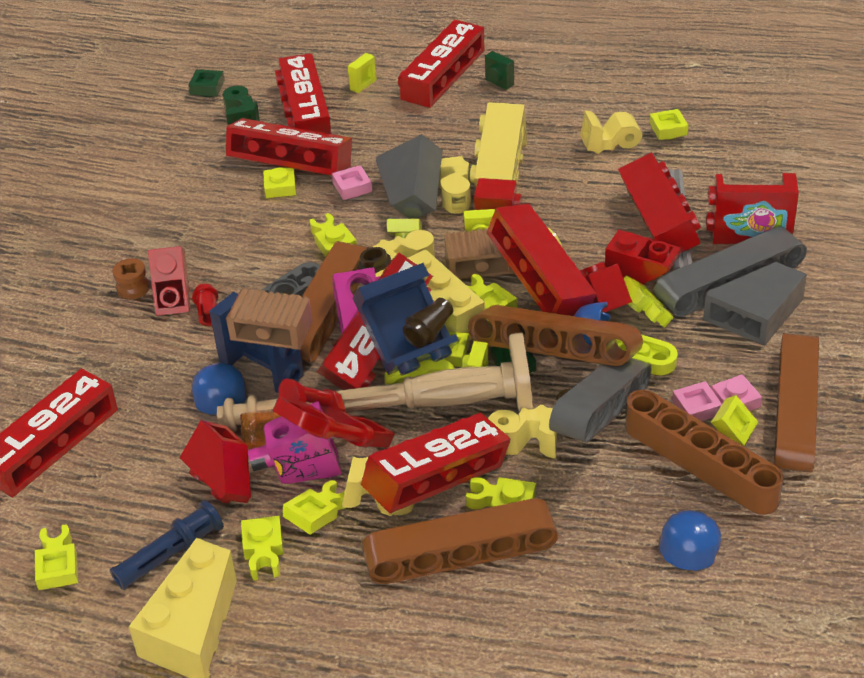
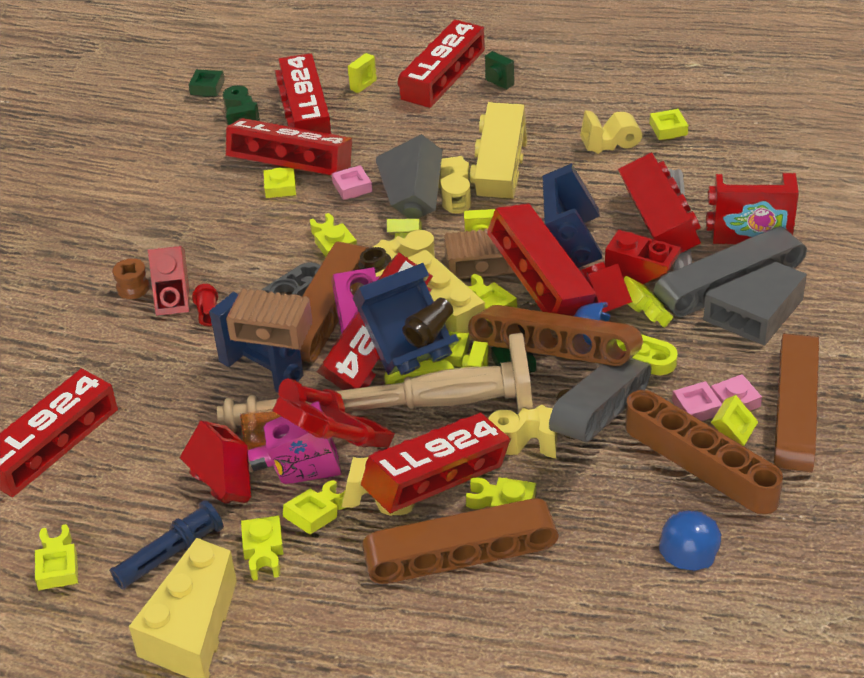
(215, 384): blue hair -> none
(496, 193): red brick -> none
(567, 210): none -> dark blue panel

